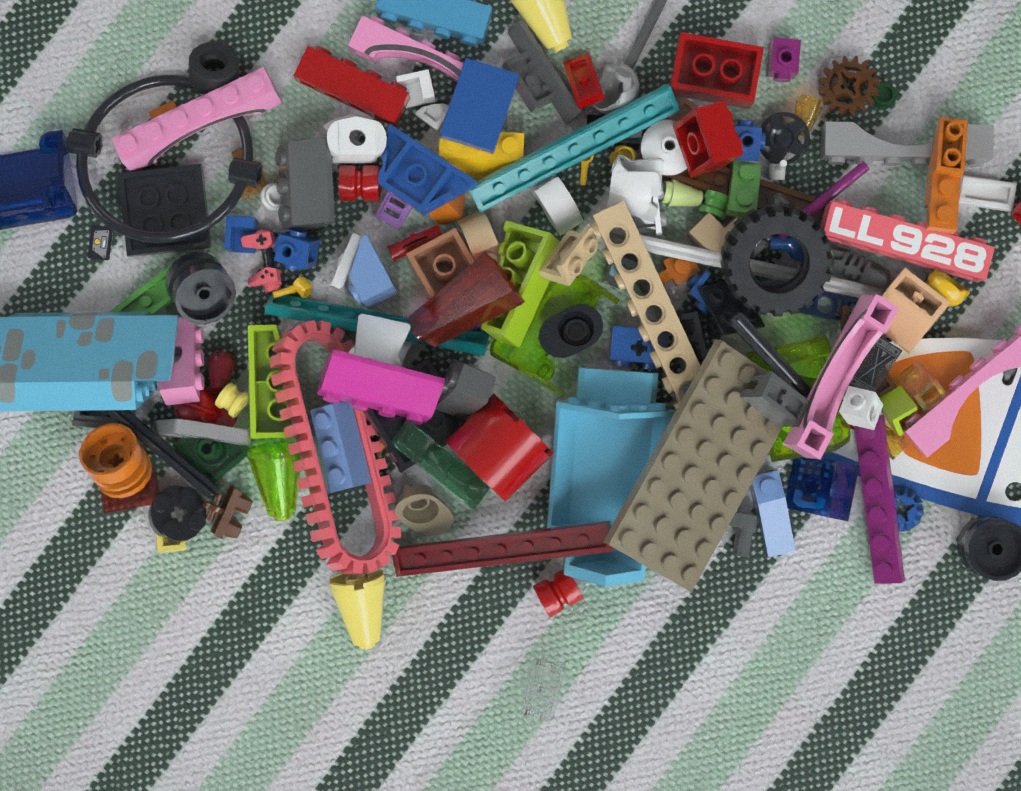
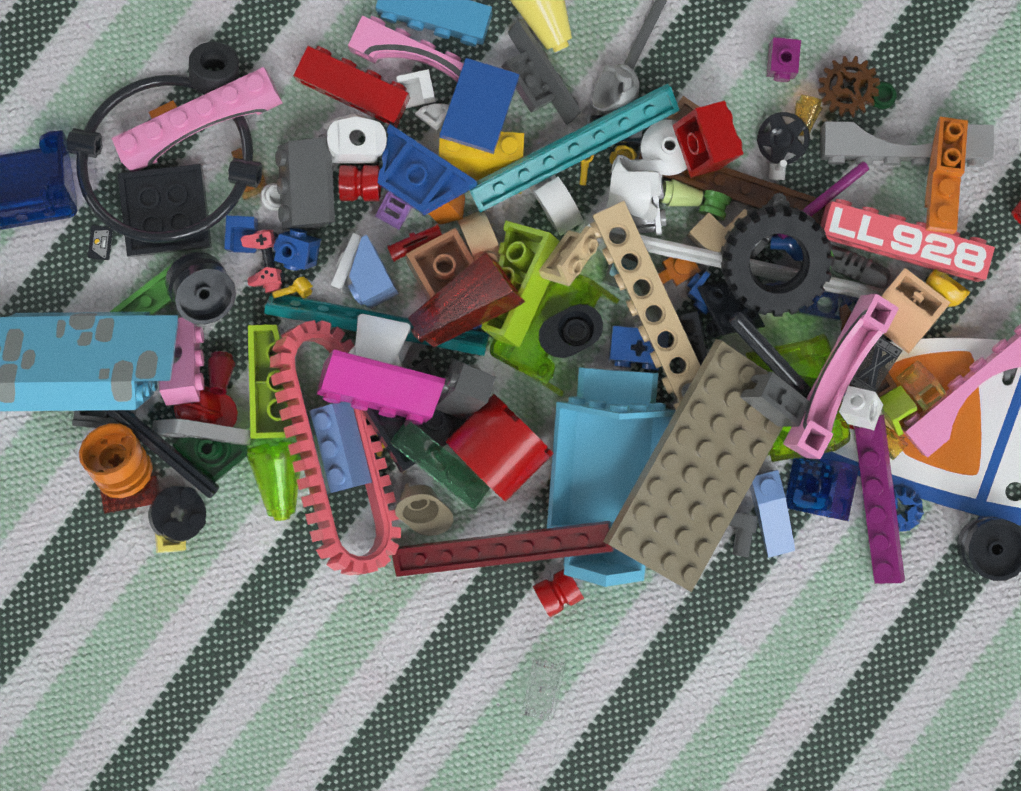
(223, 523): reddish brown hips -> none
(232, 400): light yellow wheel -> none
(360, 605): light yellow cone -> none
(584, 80): red plate -> none
(716, 70): red brick -> none
(743, 188): bright green plate -> none
(754, 139): blue brick -> none
(987, 193): white tile -> none

